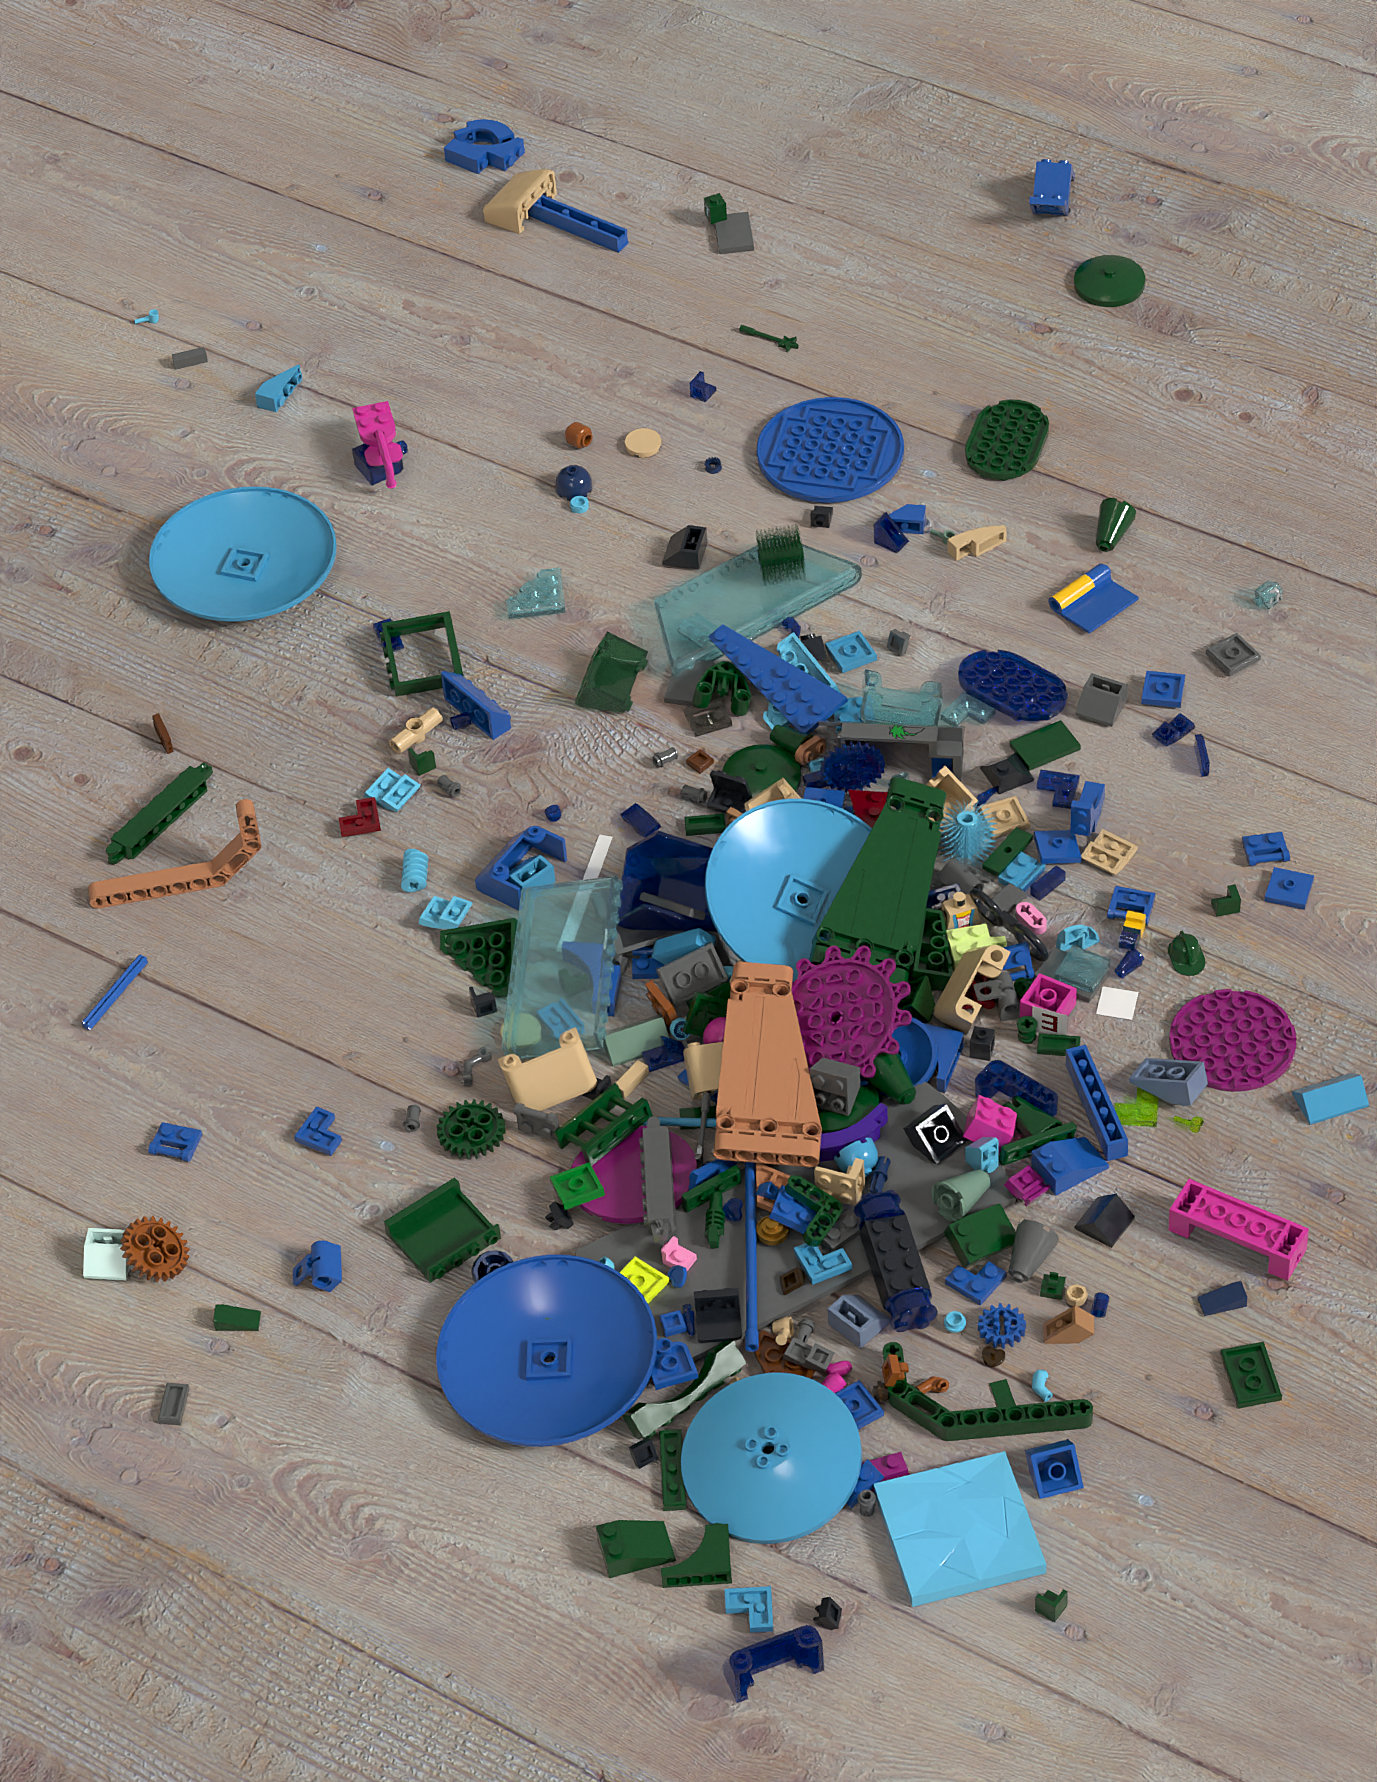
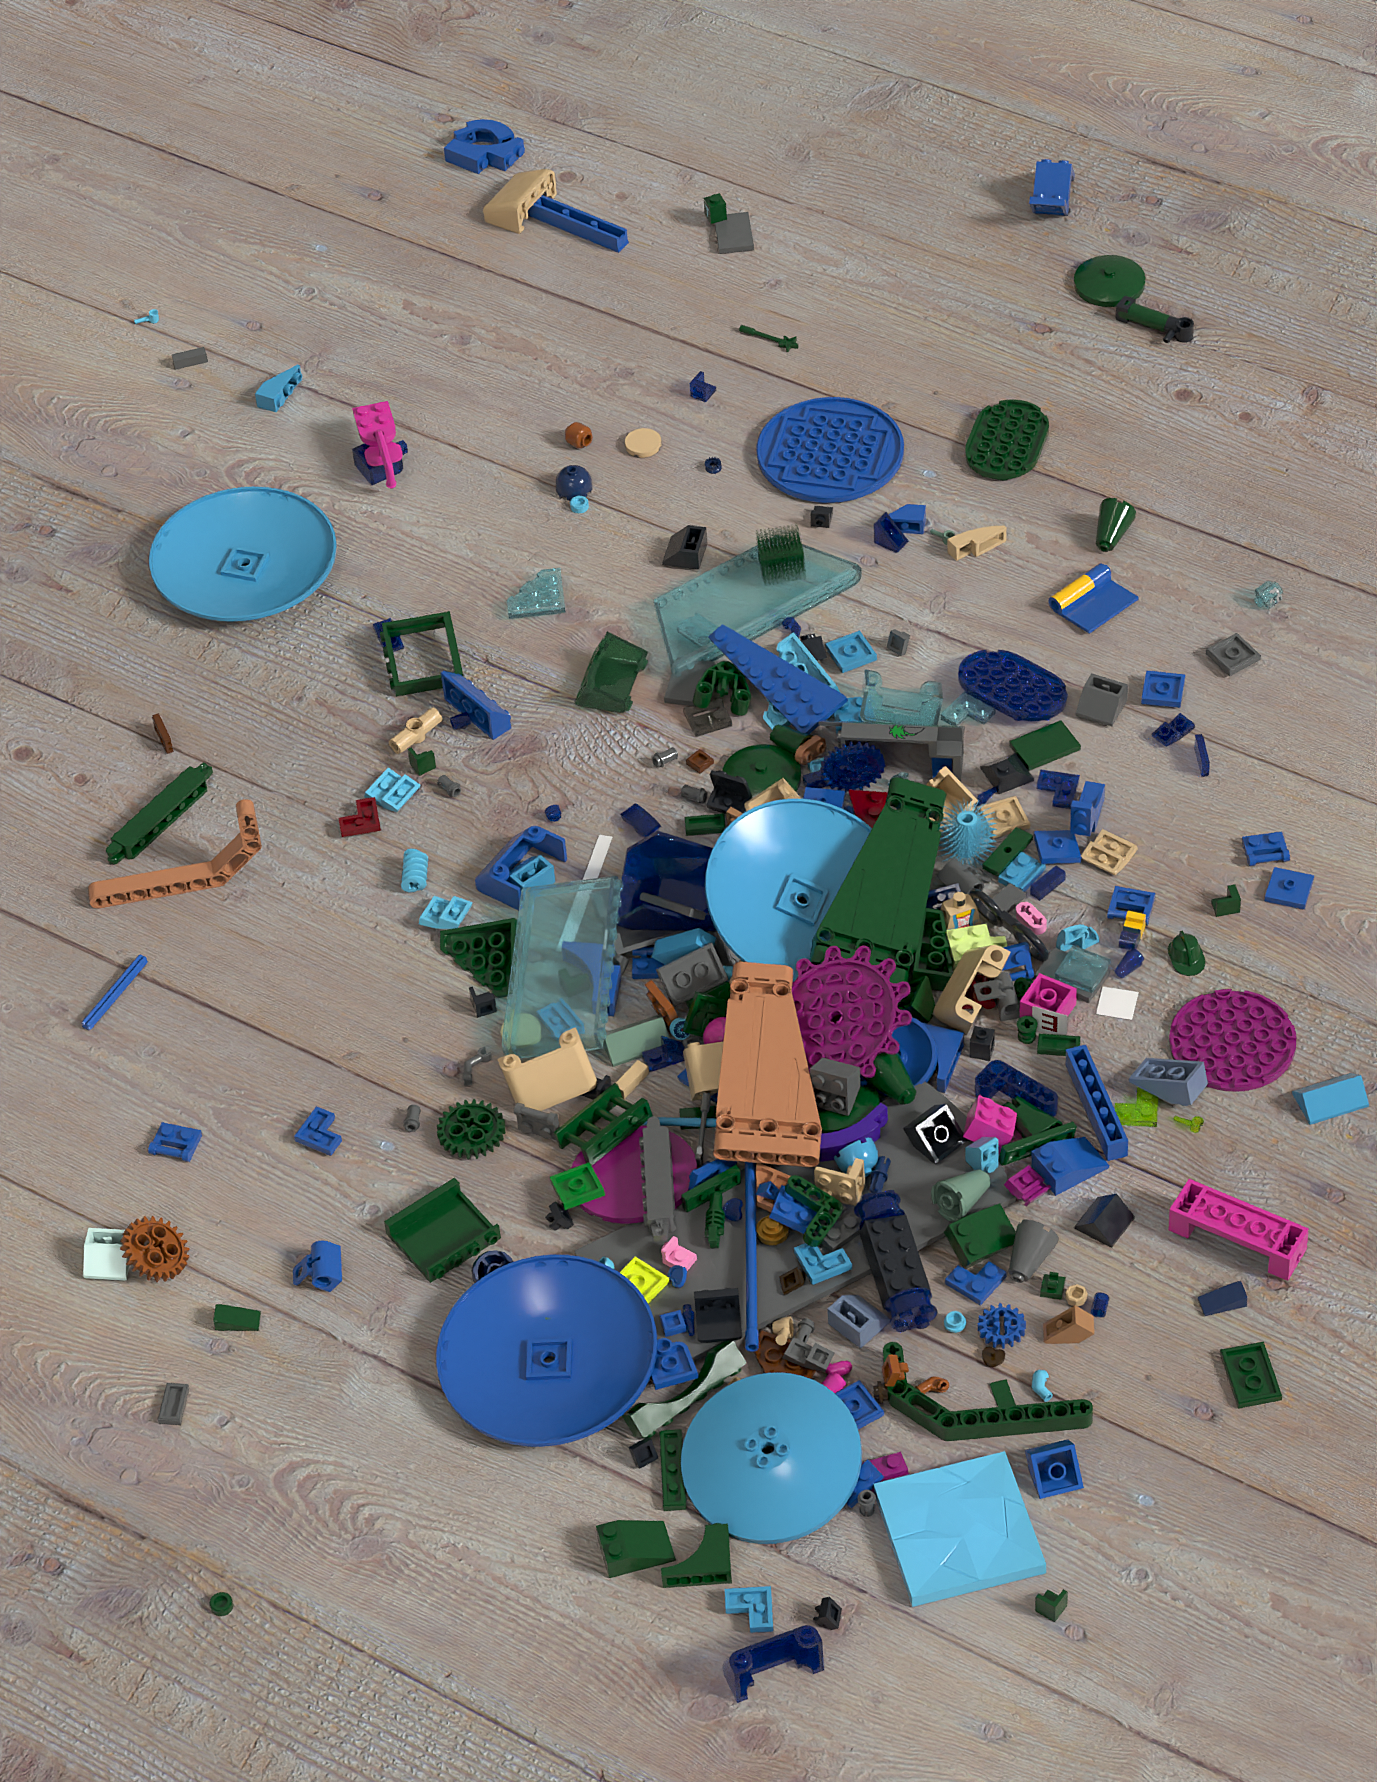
(221, 1604): none -> dark green tile
(1181, 328): none -> piece

